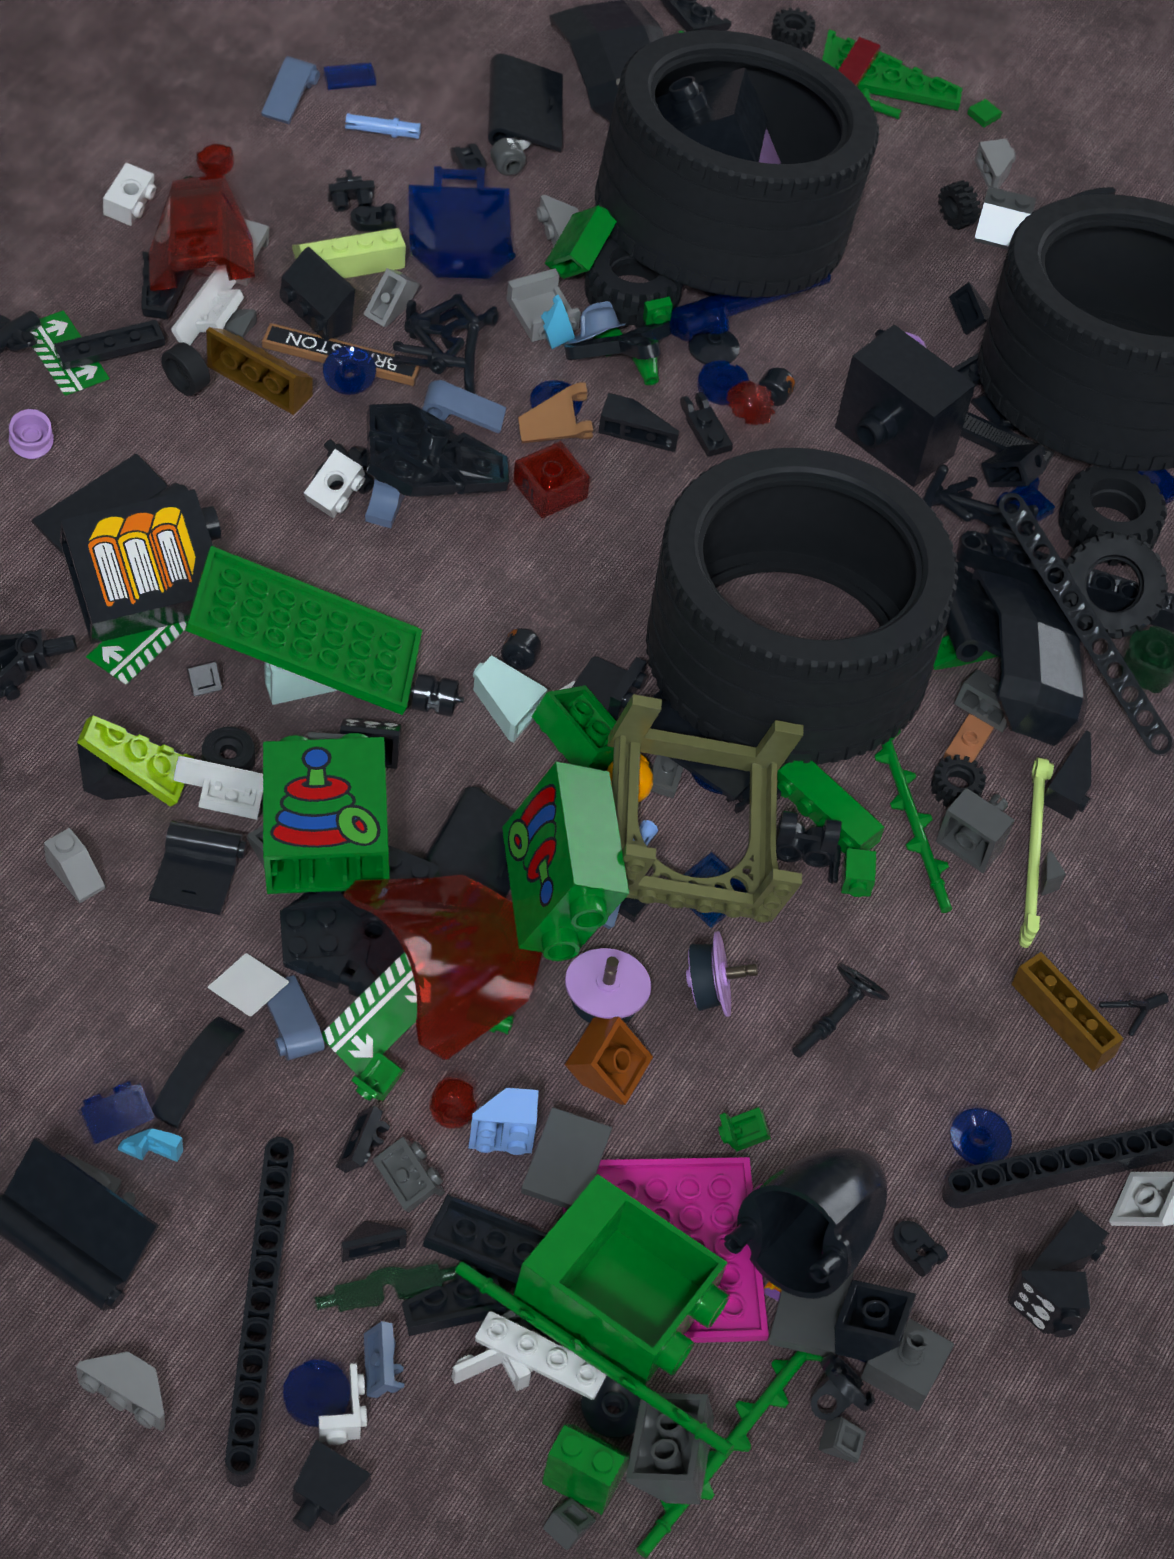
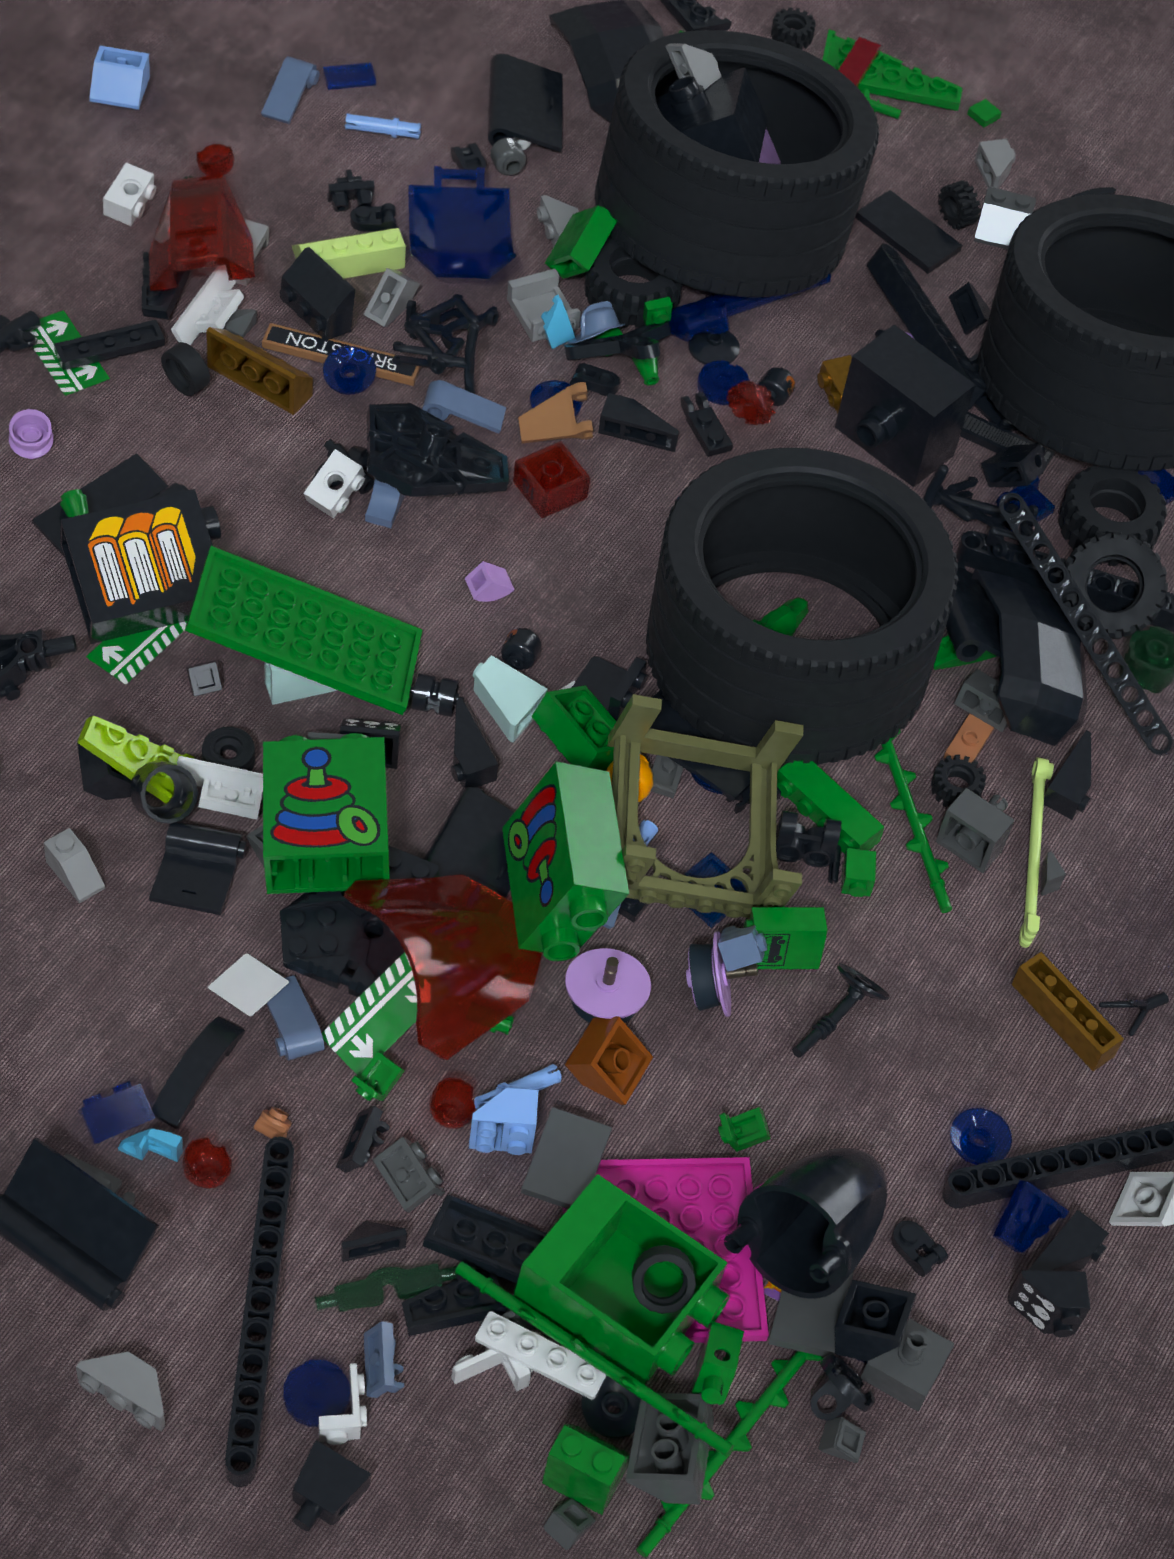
(74, 503): none -> green cone
(119, 77): none -> light blue slope
(175, 808): none -> black piece
(206, 1164): none -> clear red hair
(273, 1123): none -> nougat plate
(472, 757): none -> black slope
(489, 582): none -> lavender brick
(535, 1081): none -> light blue pin
(596, 379): none -> black plate
(670, 1303): none -> black tyre
(695, 63): none -> light grey slope
(711, 1375): none -> green torso
(741, 947): none -> sand blue arch
(787, 617): none -> green animal
(792, 936): none -> green brick
(833, 379): none -> pearl gold slope
(908, 231): none -> black tile
(920, 314): none -> black beam
(1027, 1217): none -> clear blue wing

